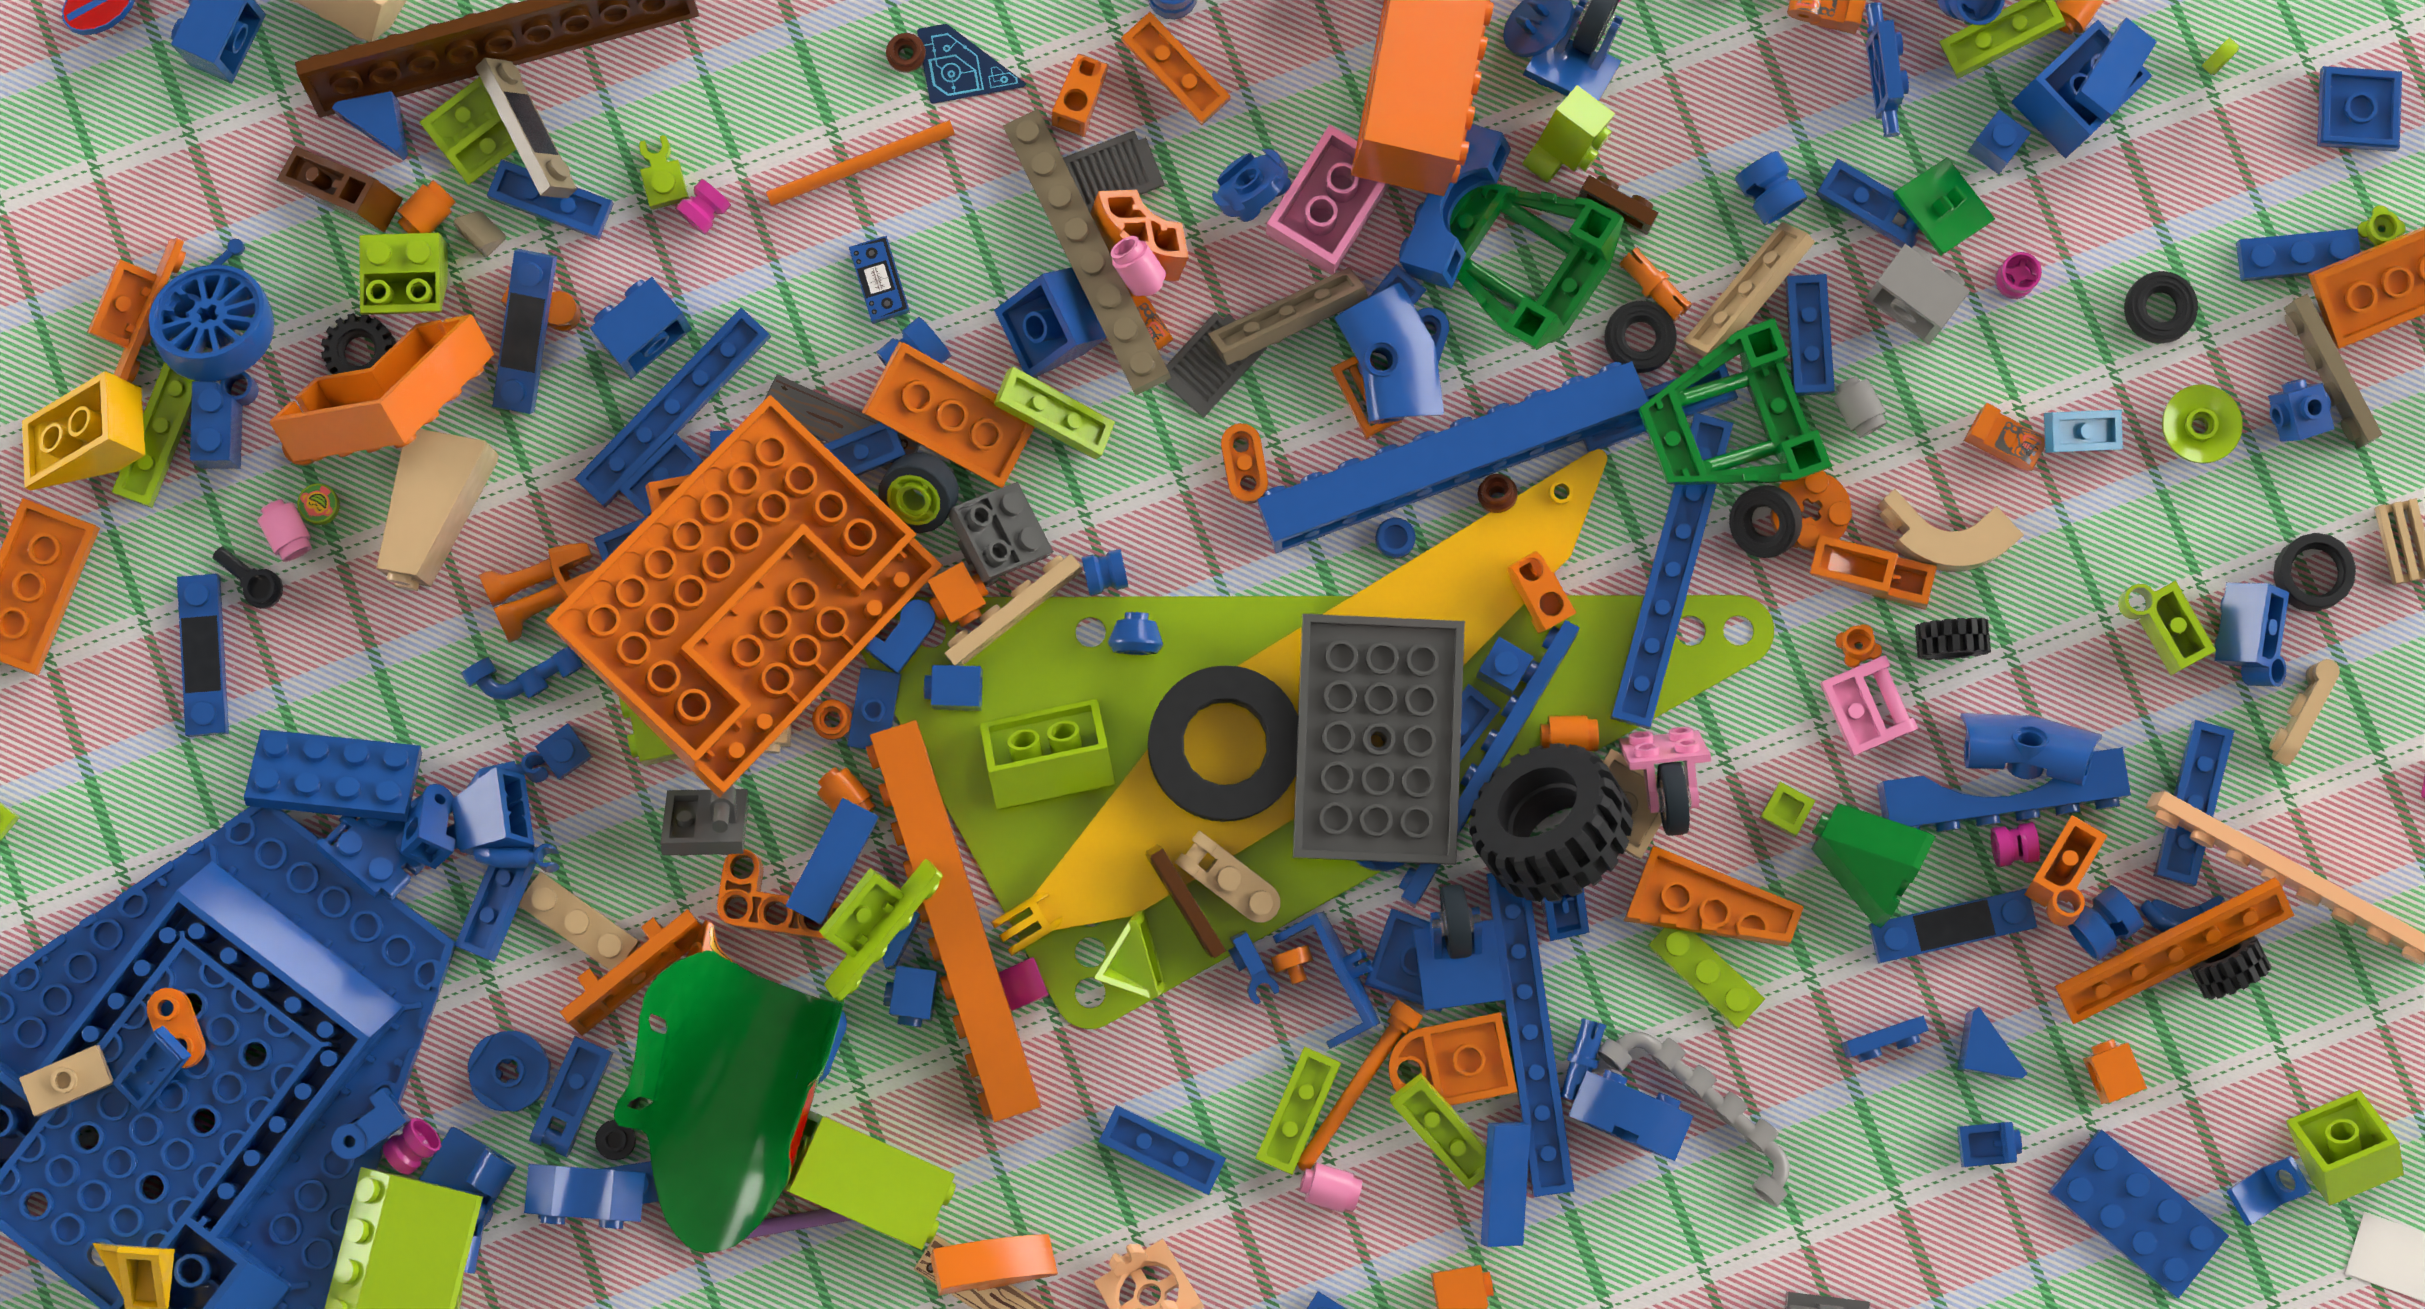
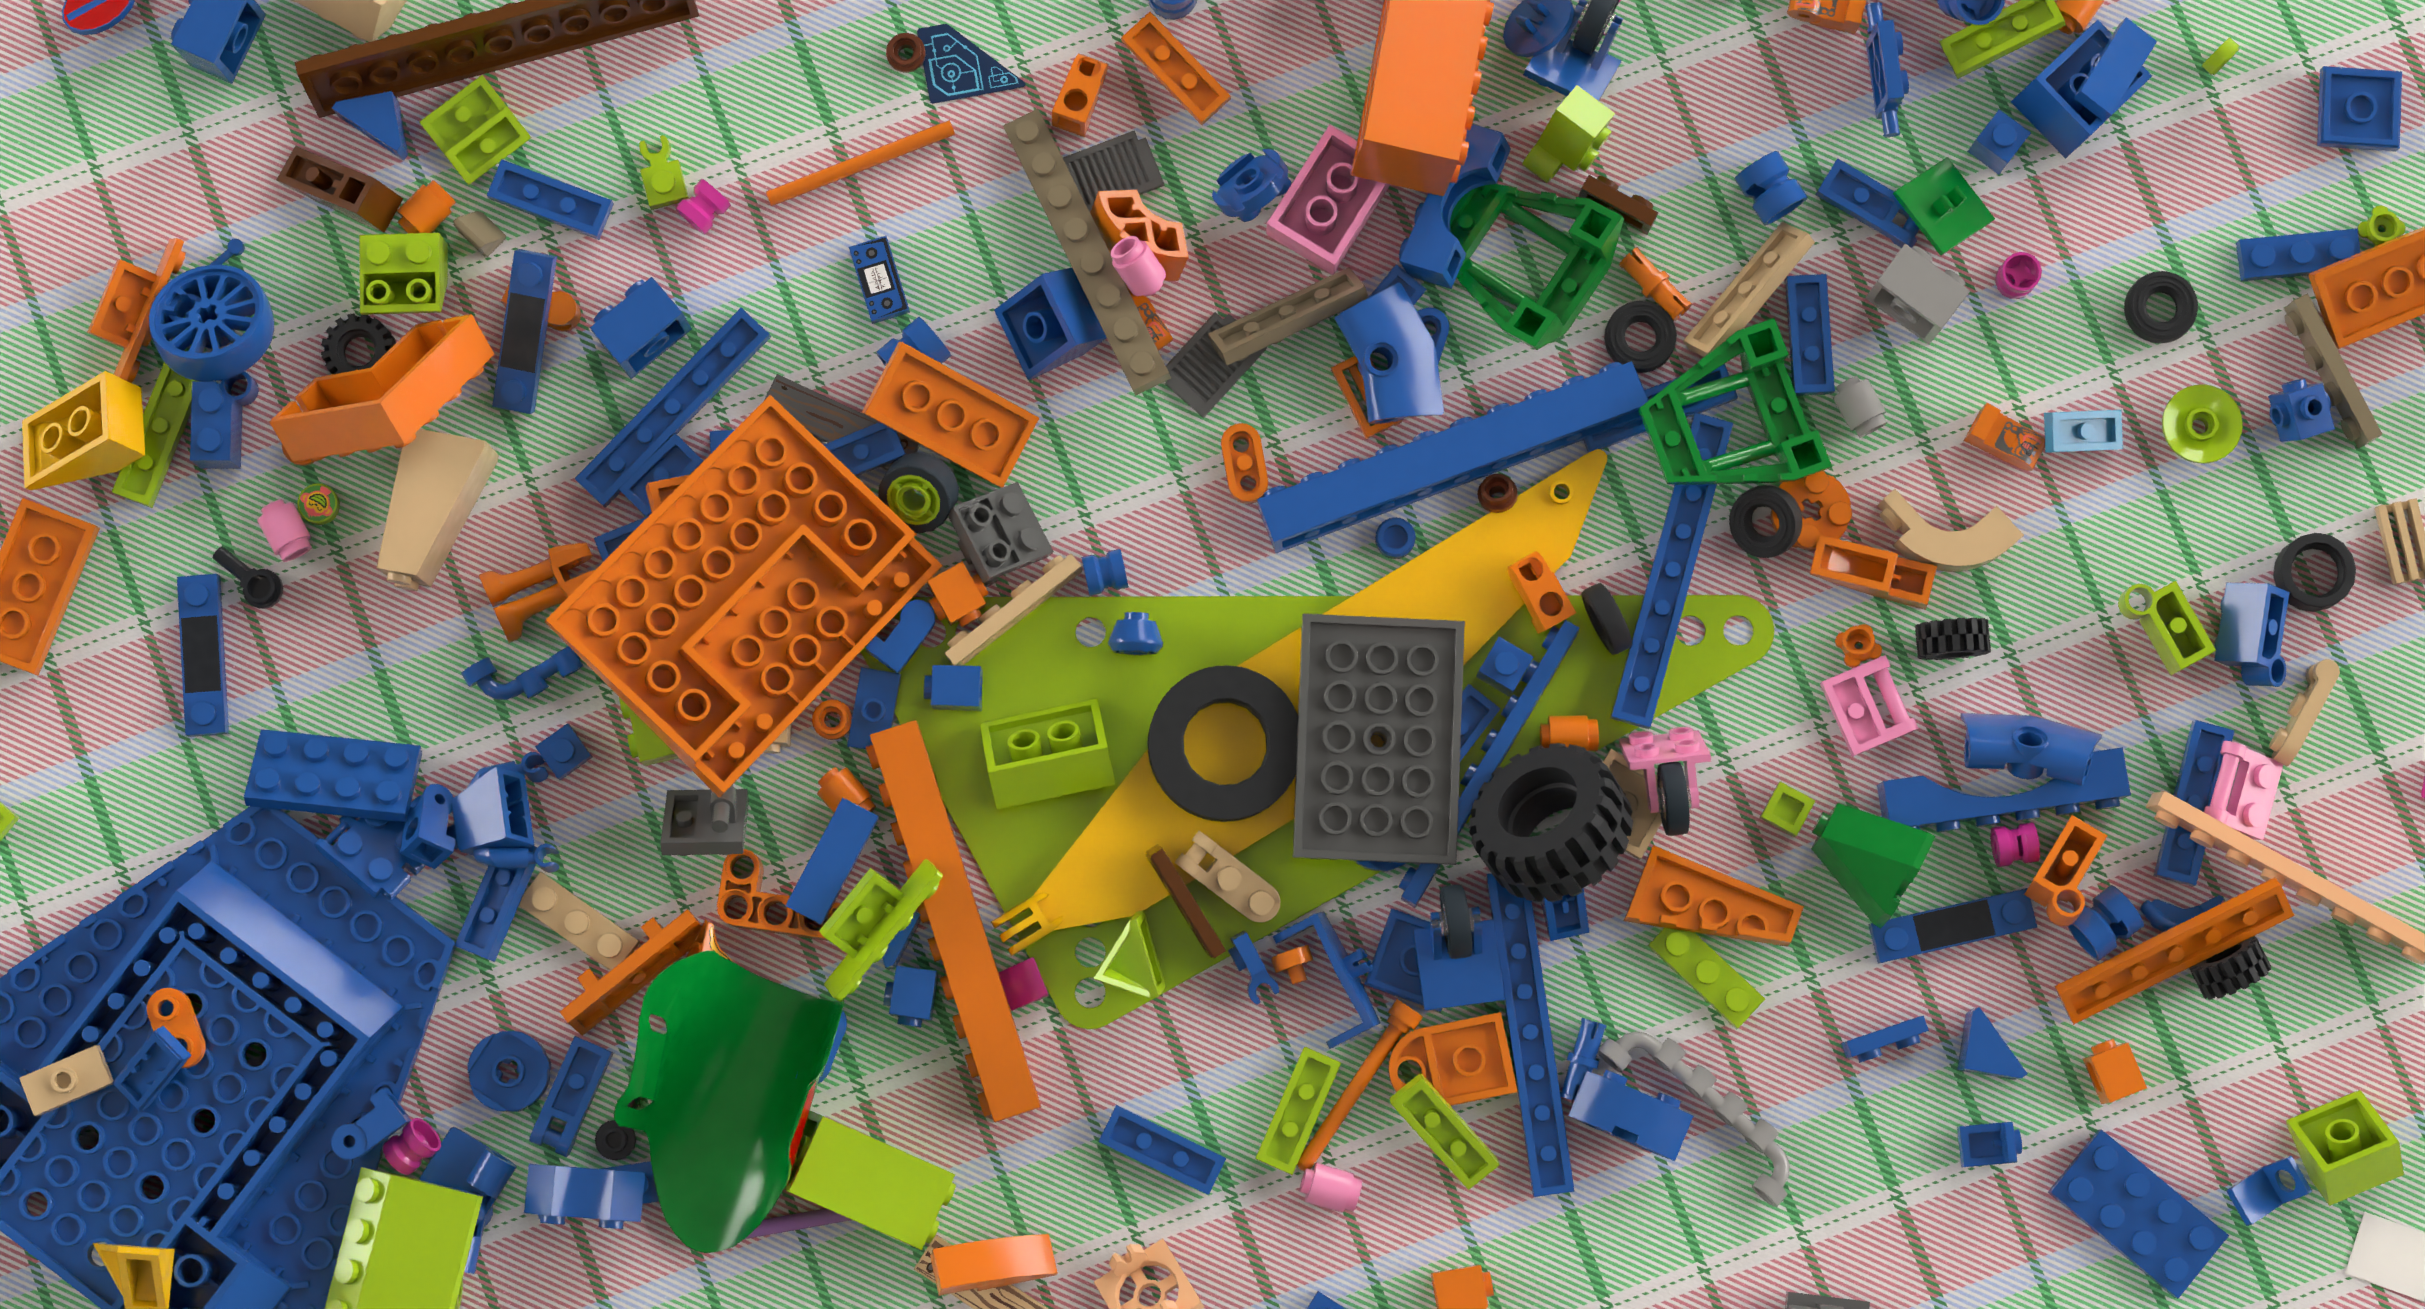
(526, 128): dark tan plate -> none
(1054, 413): lime plate -> none
(1505, 1184): blue tile -> none
(1606, 618): none -> black tyre
(2251, 792): none -> bright pink plate

